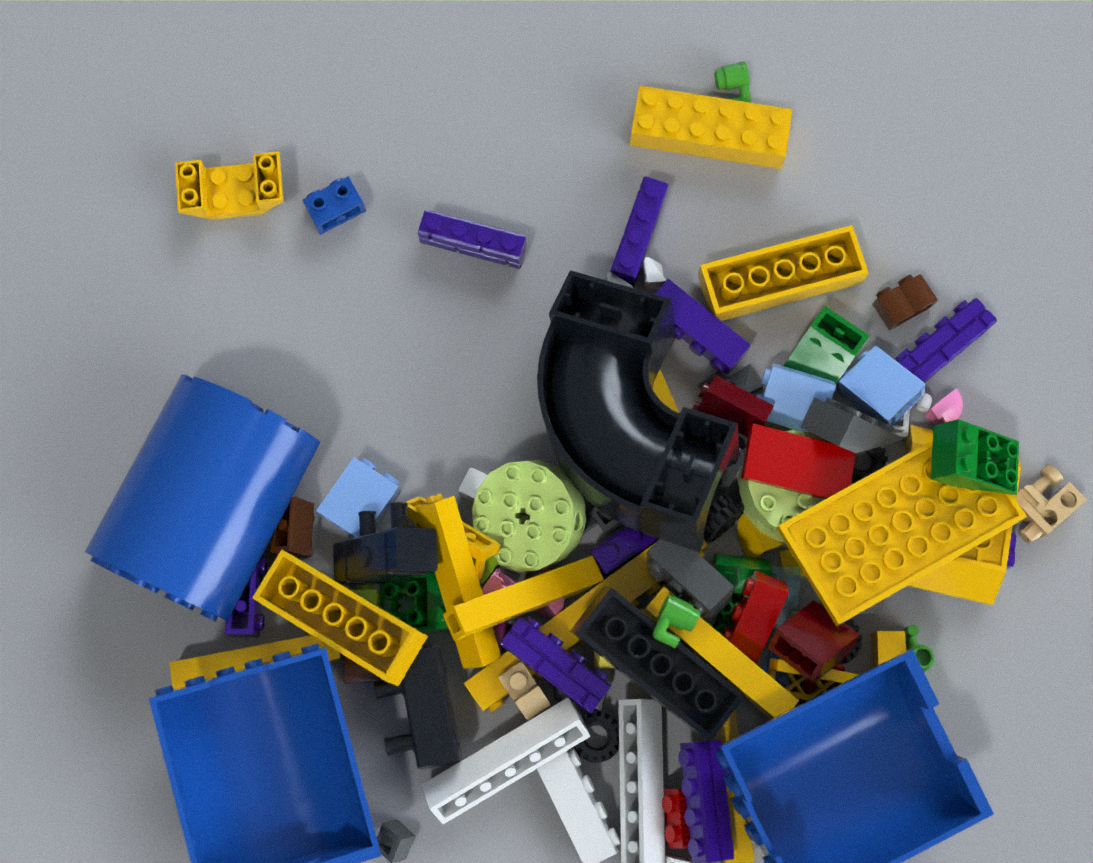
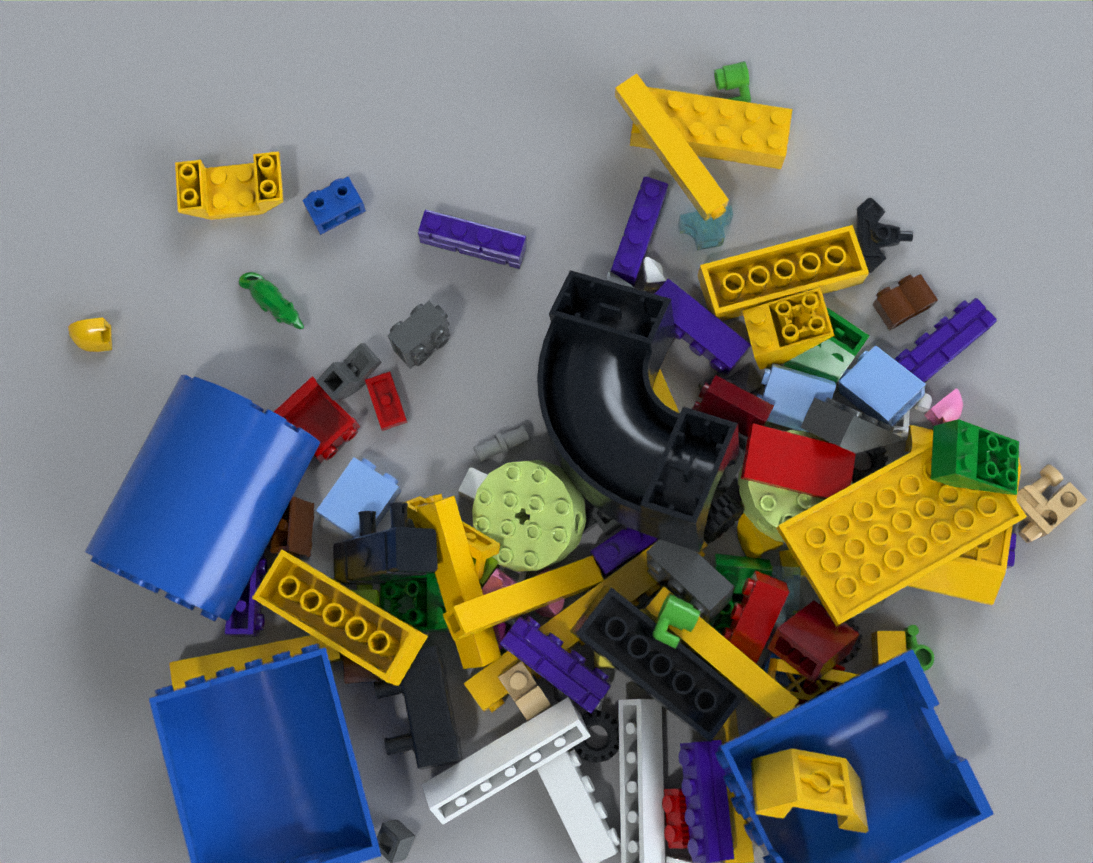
(91, 334): none -> yellow brick
(270, 299): none -> green animal
(319, 416): none -> red panel
(349, 376): none -> dark grey brick
(386, 401): none -> red plate
(420, 334): none -> dark grey brick
(501, 443): none -> light grey pin
(671, 148): none -> yellow brick
(705, 233): none -> clear light blue brick
(787, 327): none -> yellow slope
(810, 783): none -> yellow slope
(876, 235): none -> black piece

